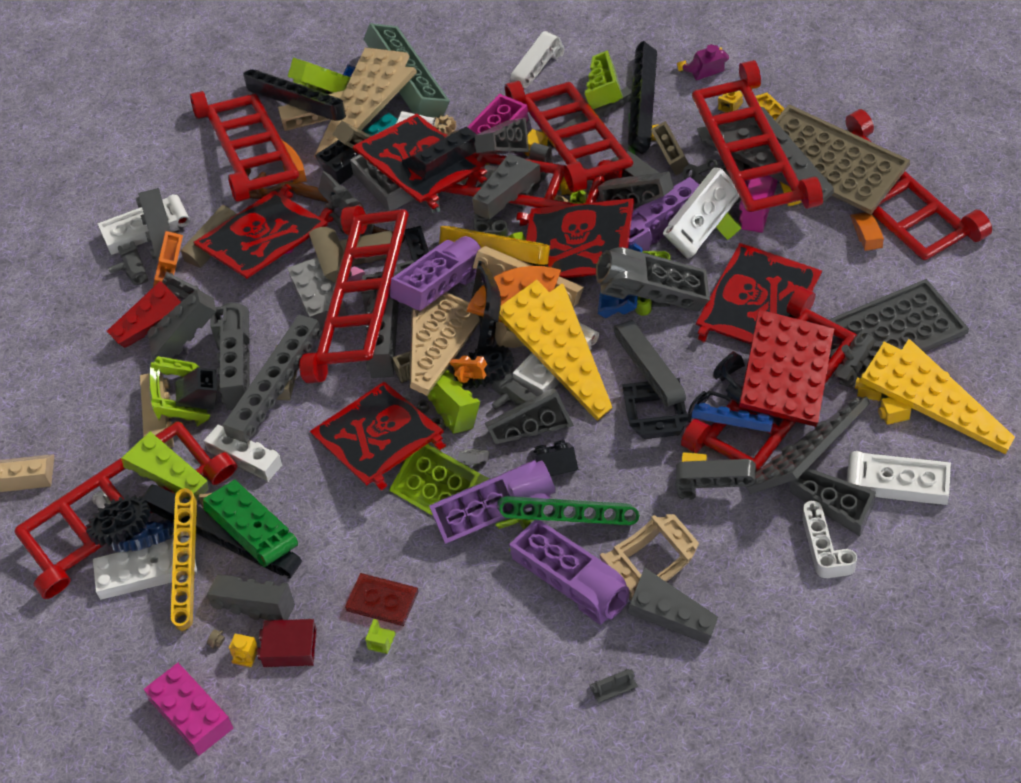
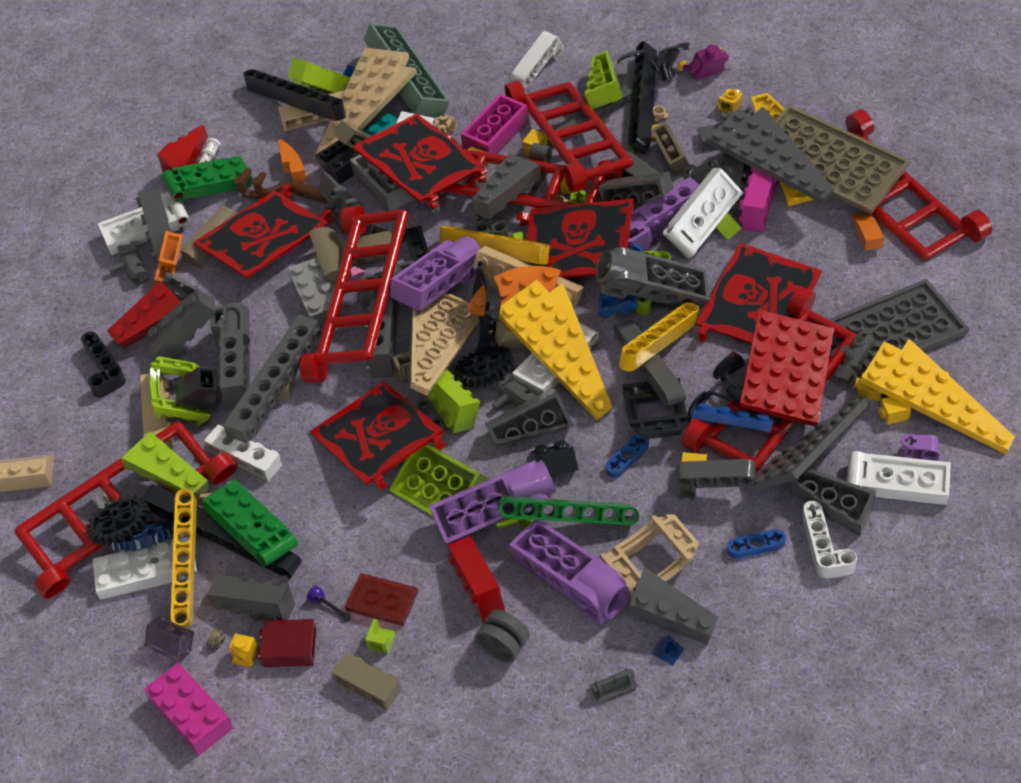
(110, 373): none -> black beam
(169, 638): none -> clear purple brick
(183, 151): none -> red wedge
(204, 178): none -> green hinge
(210, 149): none -> white pin
(239, 181): red fence -> none
(316, 595): none -> hinge
(367, 681): none -> dark tan brick
(442, 153): black slope -> none
(467, 368): orange hips -> none
(473, 456): light grey hinge -> none
(475, 577): none -> red wedge
(502, 636): none -> dark grey wheel
(504, 138): dark grey wedge -> none
(624, 463): none -> blue beam
(658, 337): none -> yellow beam
(659, 113): none -> tan plate
(665, 68): none -> black plant
(668, 650): none -> clear blue slope
(761, 537): none -> blue beam
(806, 190): red fence -> none
(921, 447): none -> medium lavender piece

